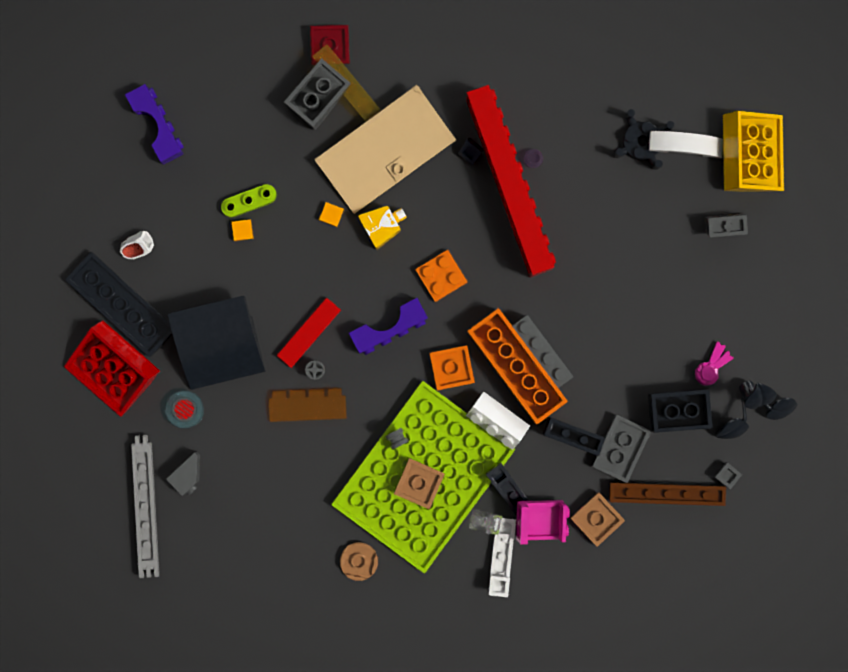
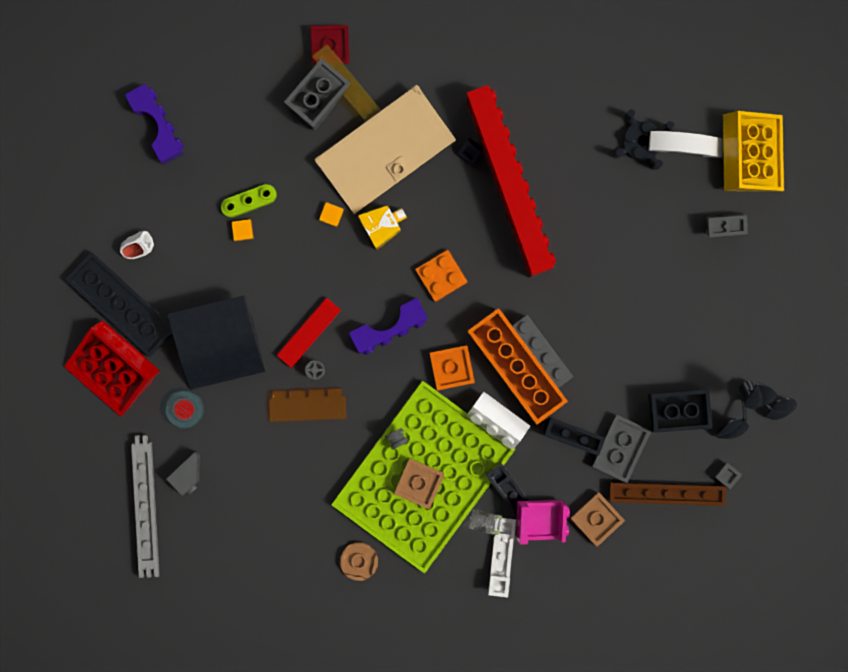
(533, 158): clear purple plate -> none
(707, 372): dark pink piece -> none

